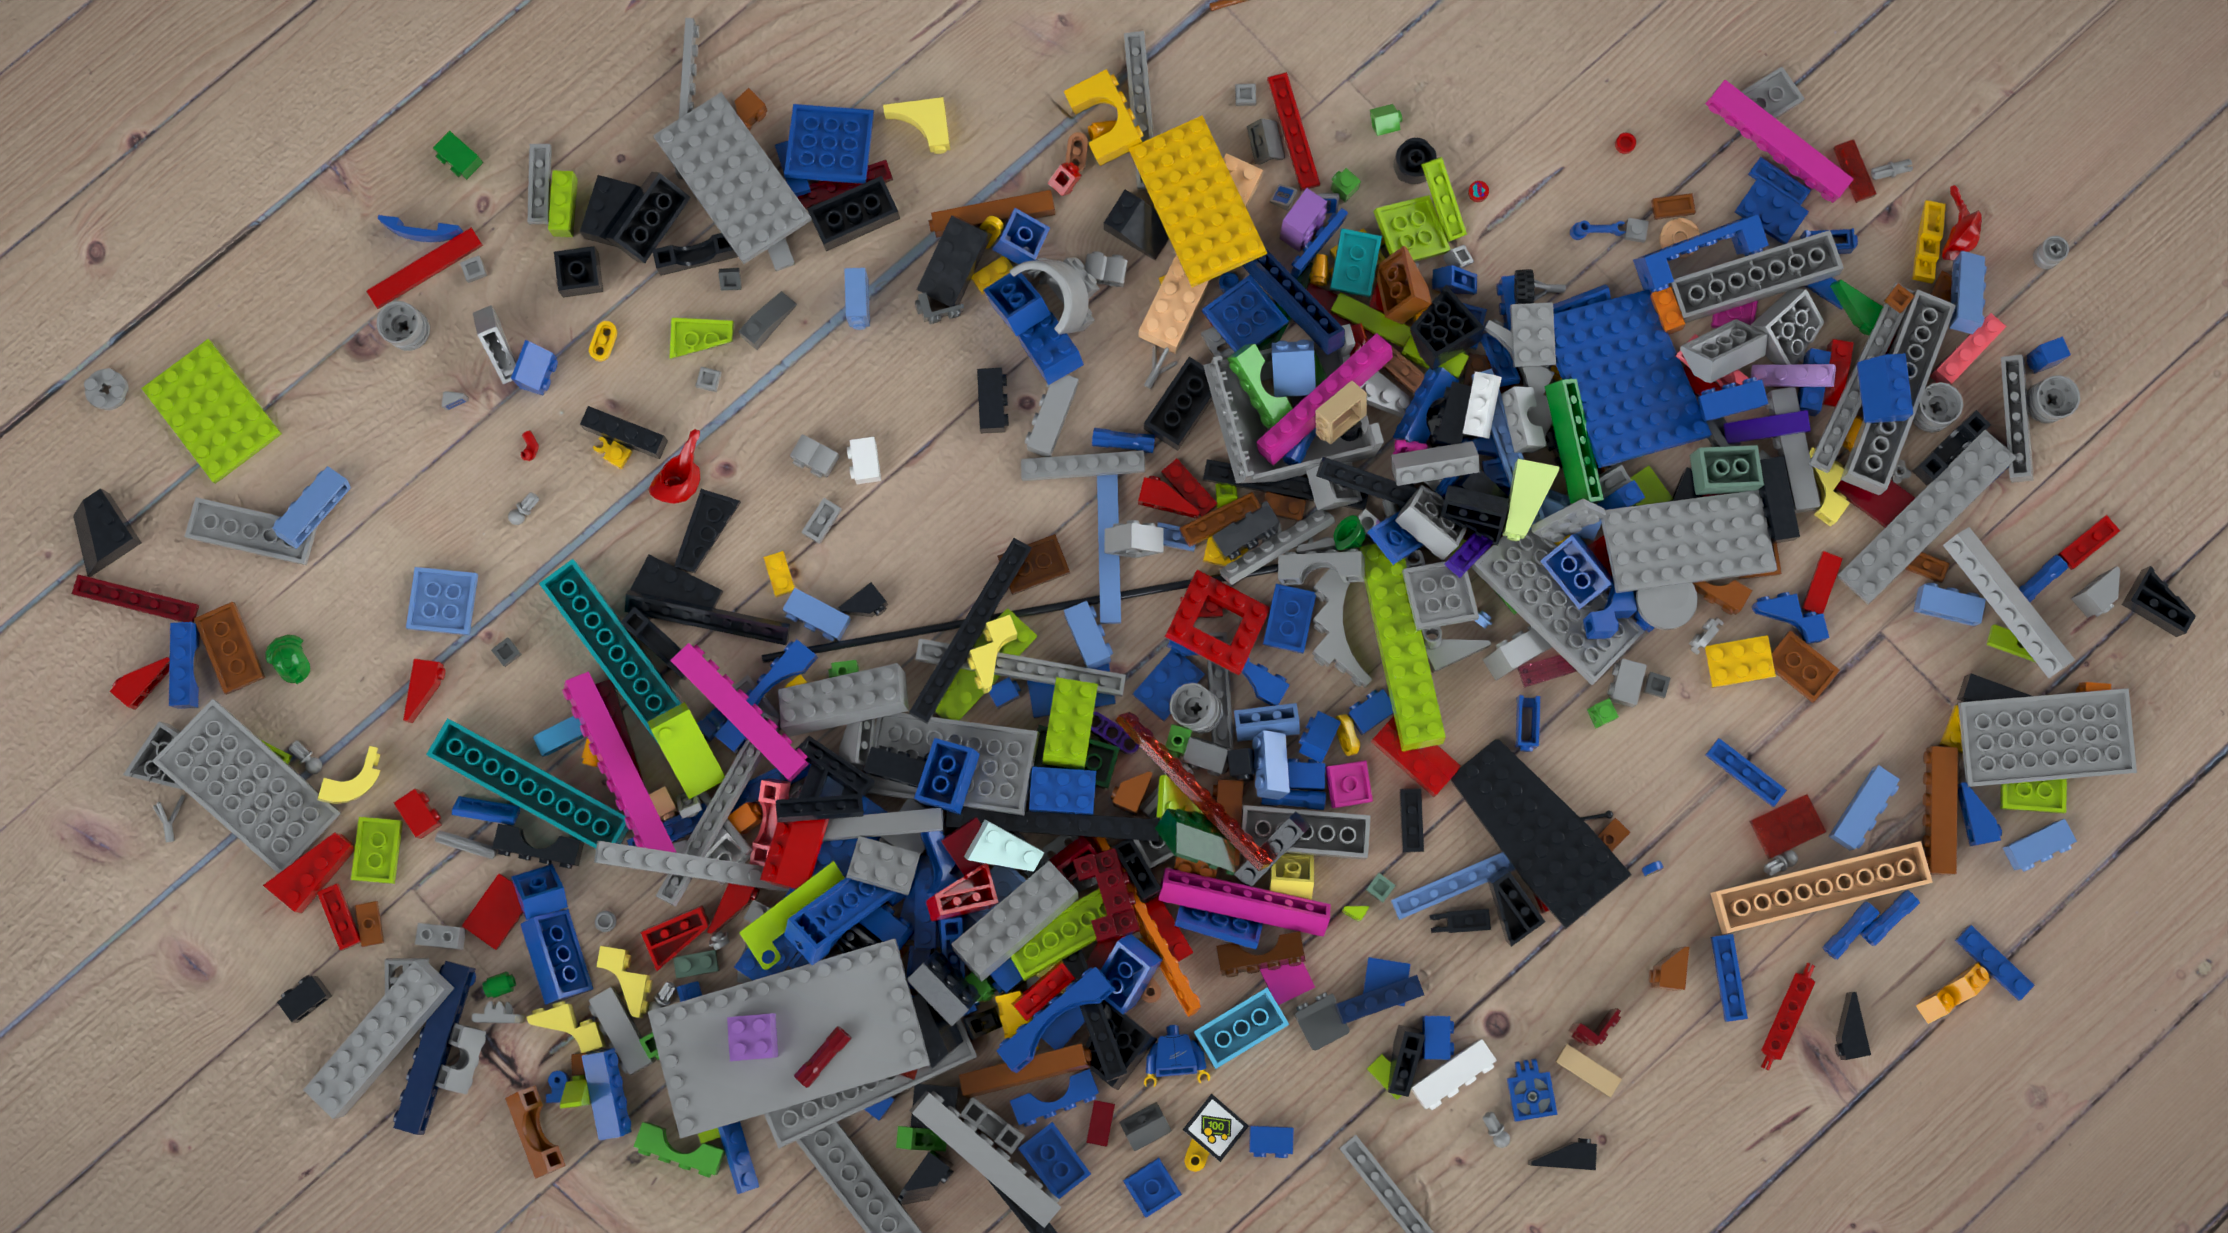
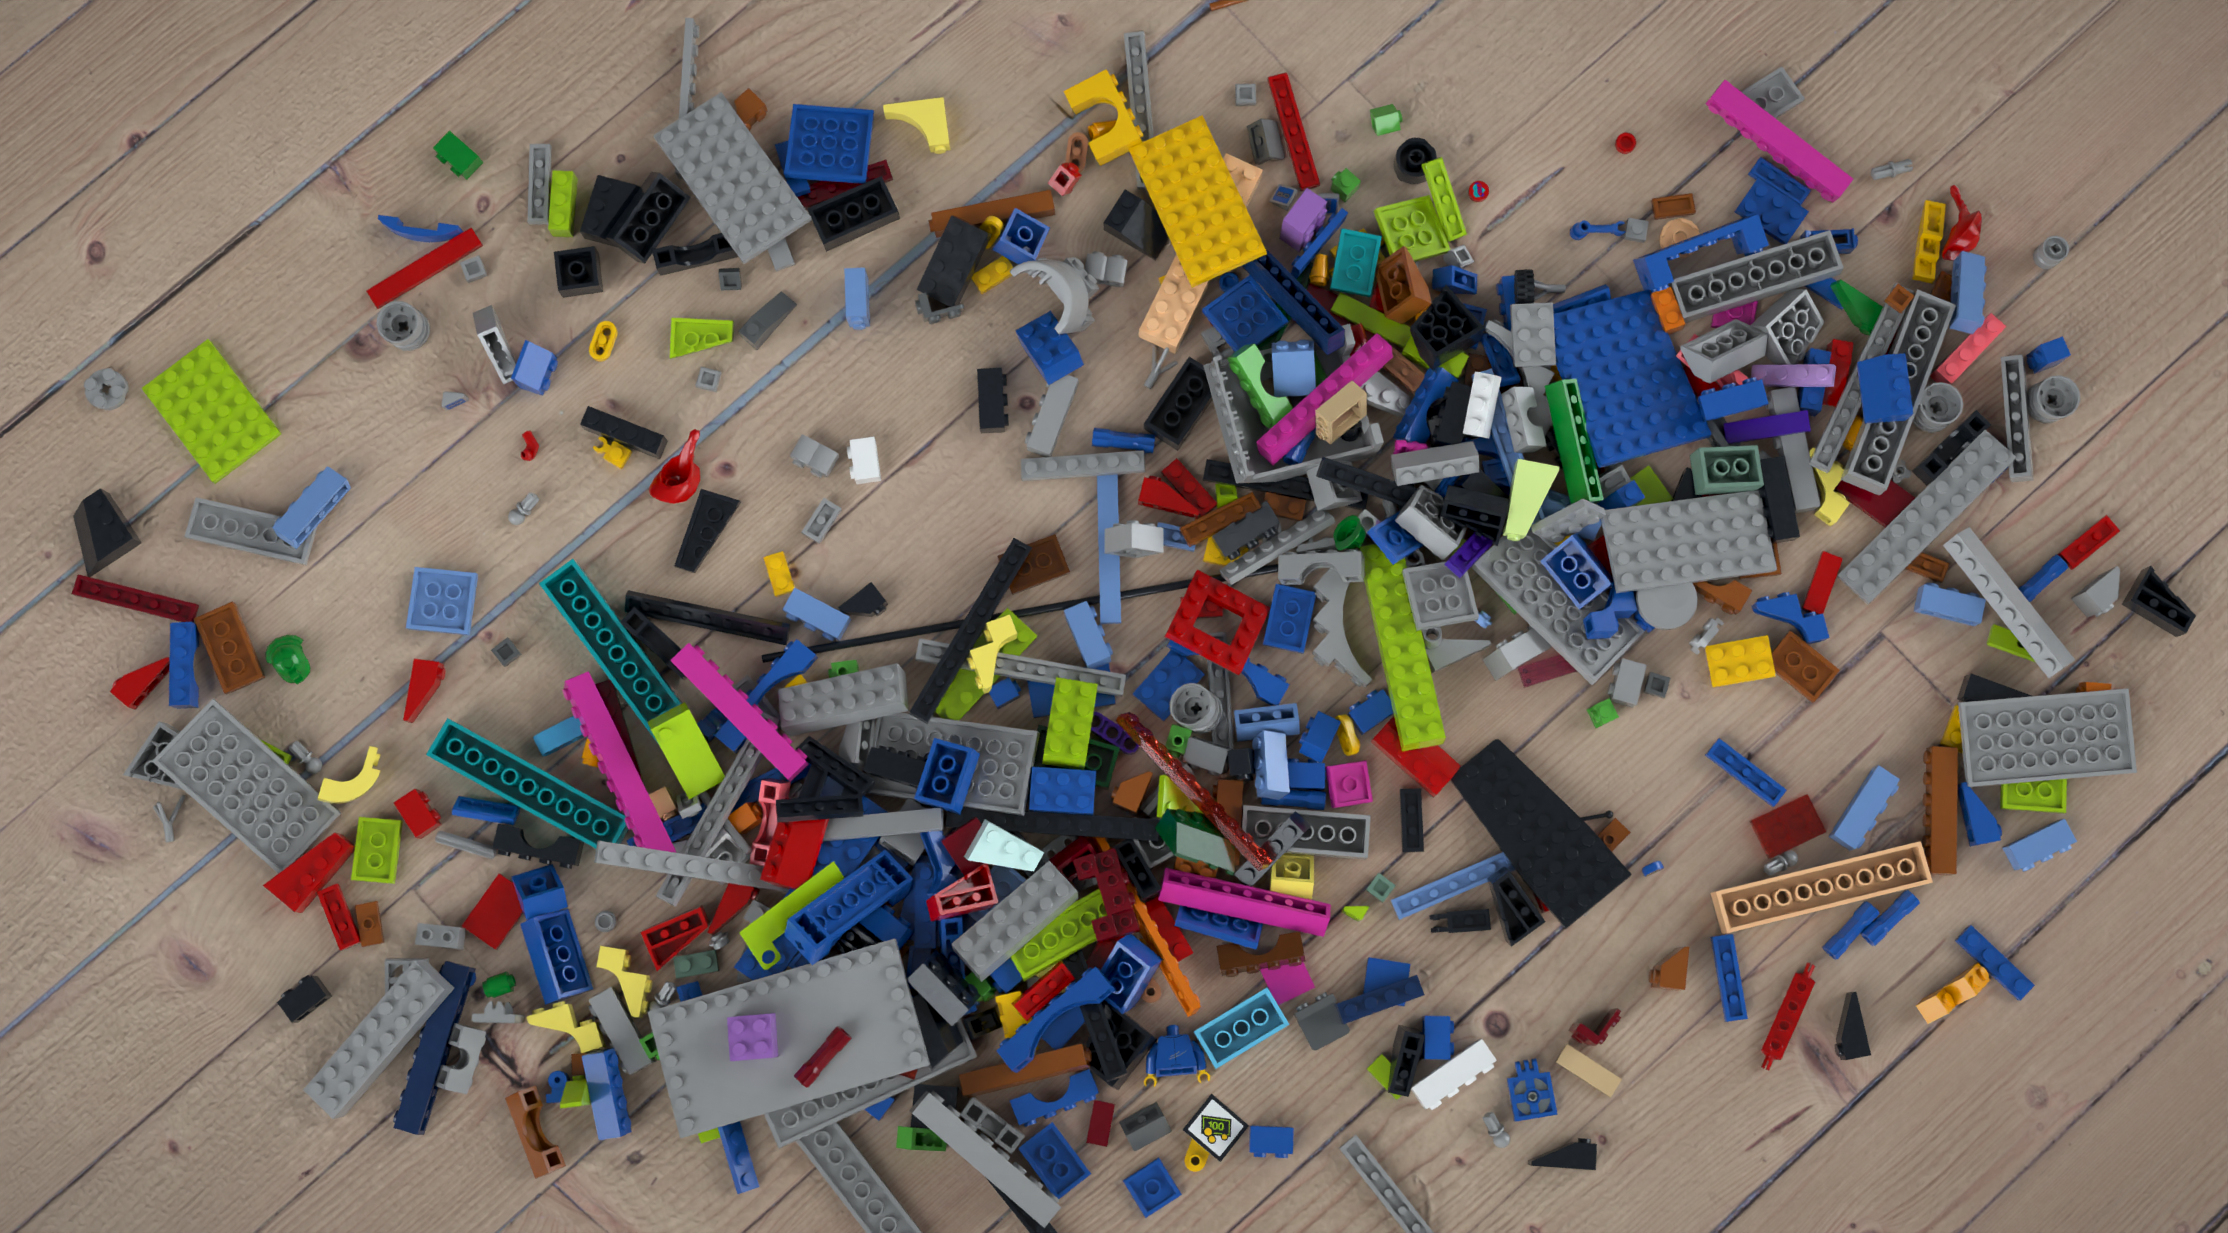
(654, 1140): bright green arch -> none
(669, 582): black wing -> none
(883, 865): light grey plate -> none
(926, 1179): black wedge -> none
(1017, 302): blue brick -> none
(1534, 703): blue window -> none
(1853, 165): clear red plate -> none

